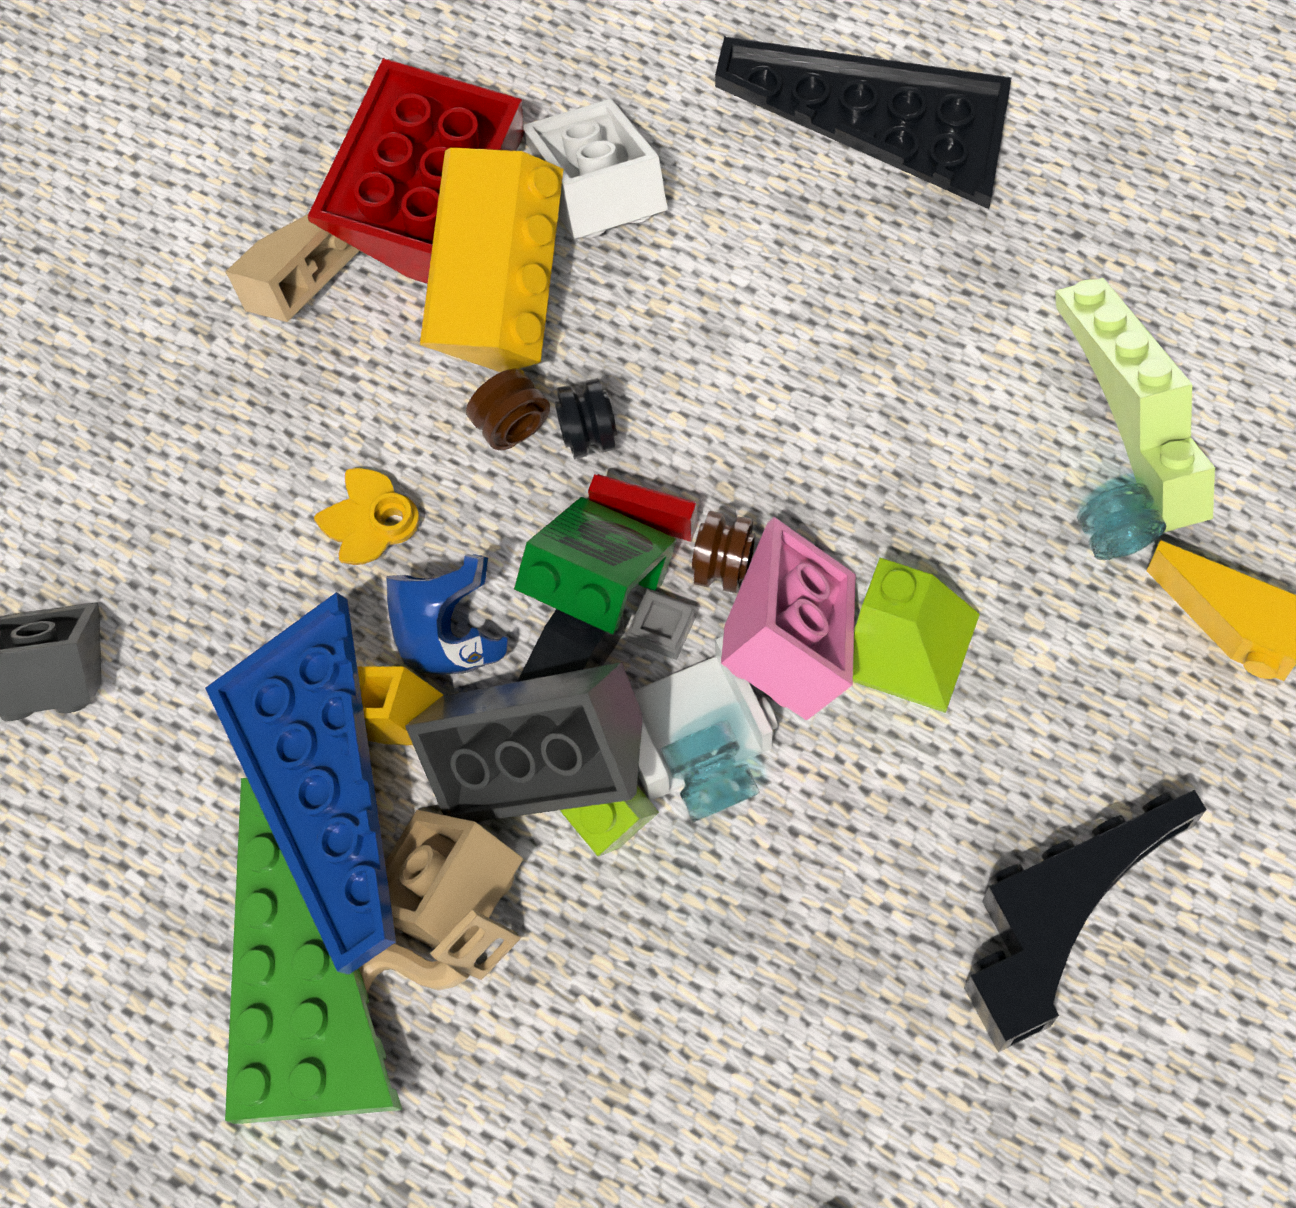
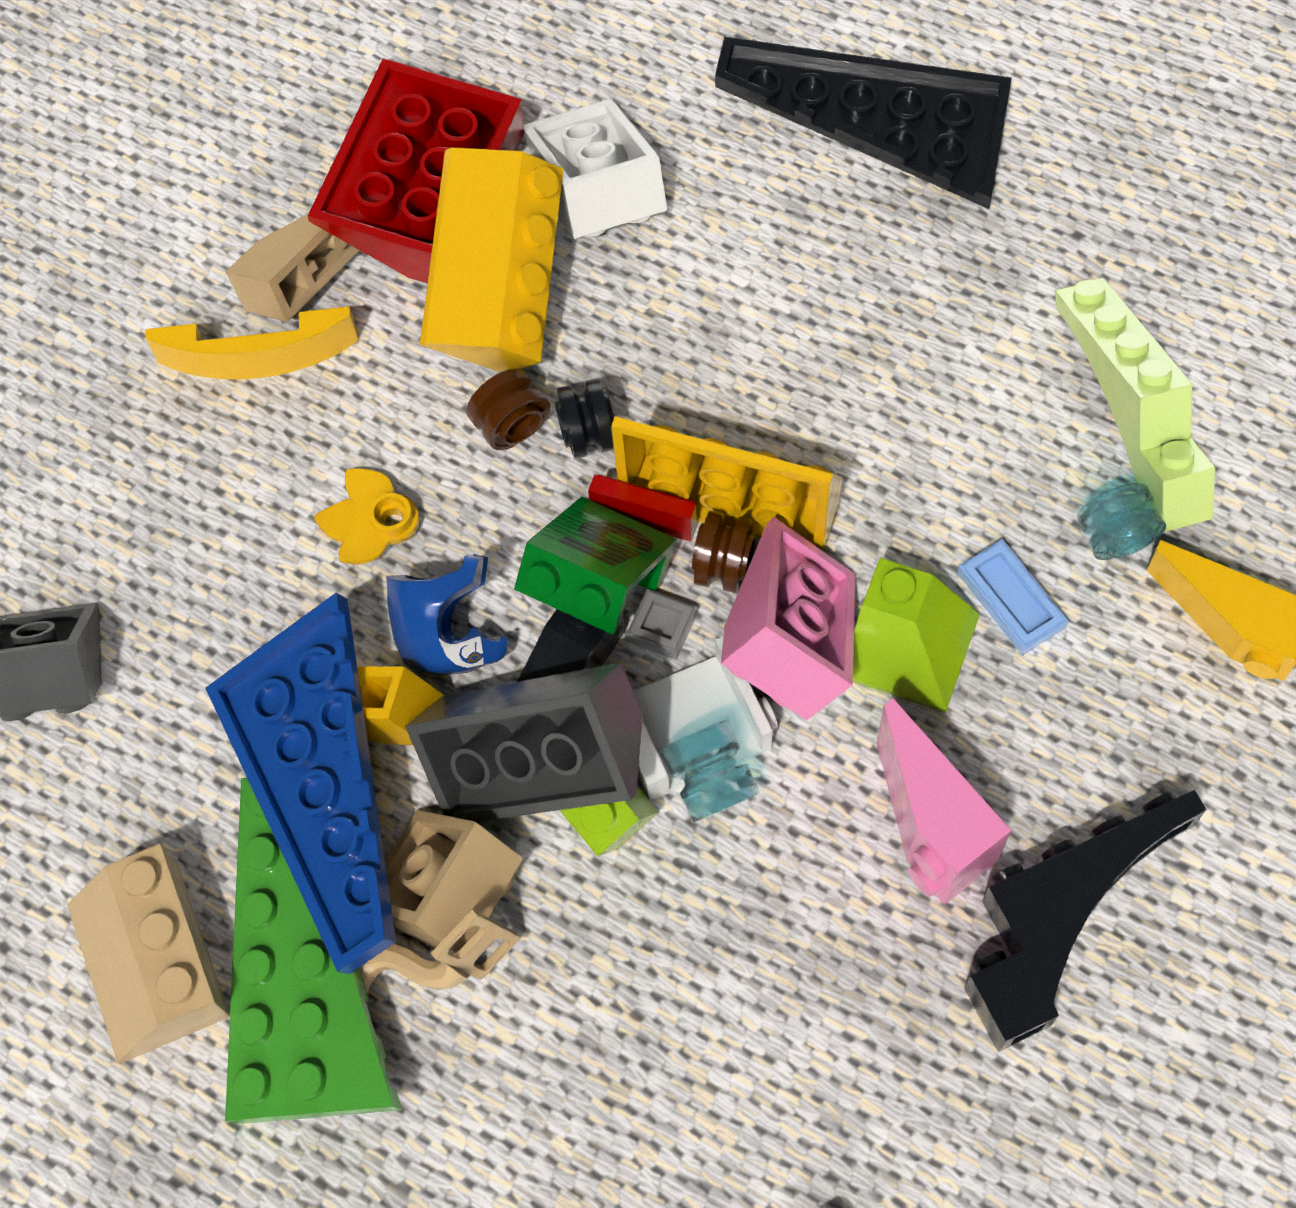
(146, 954): none -> tan slope
(319, 337): none -> yellow slope
(728, 479): none -> yellow slope
(941, 818): none -> bright pink slope
(1012, 597): none -> light blue tile

